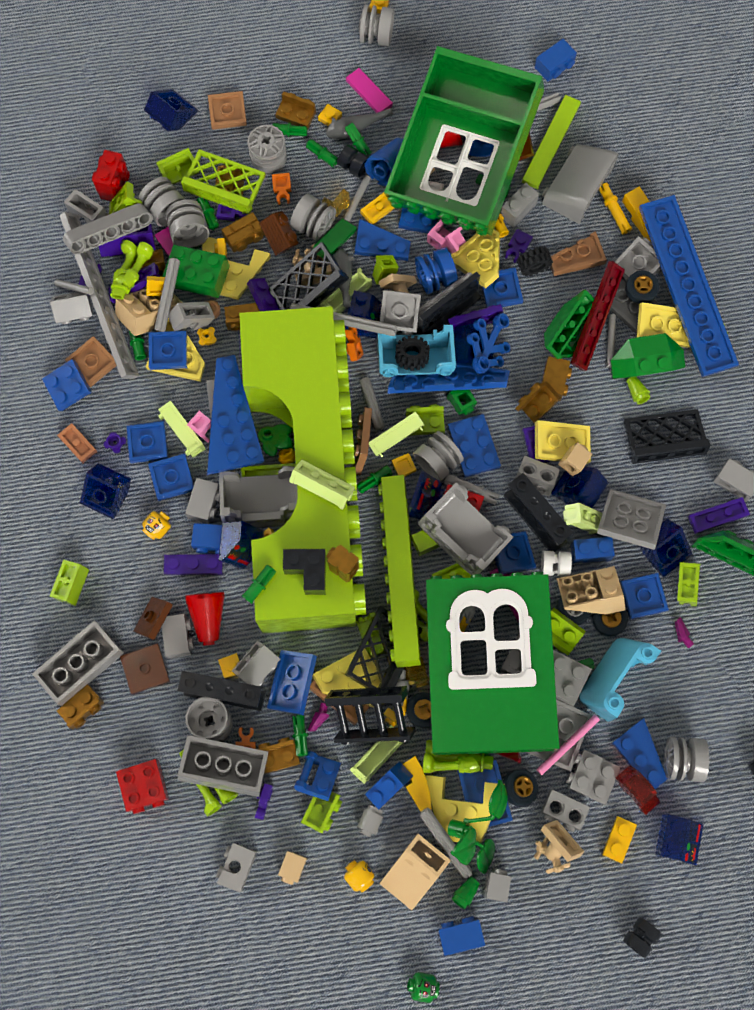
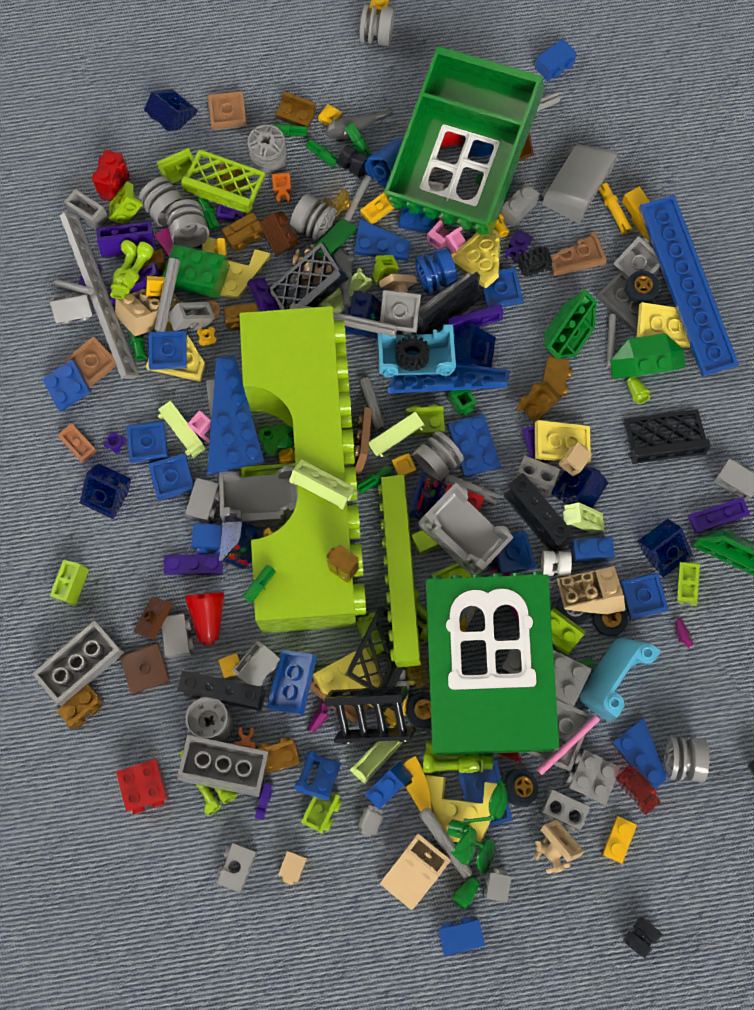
(107, 228): light grey beam -> none
(156, 525): yellow head -> none
(300, 735): green axle -> none
(311, 564): black brick -> none
(354, 345): orange plate -> none
(359, 876): yellow head -> none
(368, 91): dark pink tile -> none
(423, 987): green head -> none
(480, 361): blue plant -> none
(551, 141): lime tile -> none
(597, 316): dark red tile -> none
(632, 519): light grey plate -> none
(679, 839): clear blue slope -> none

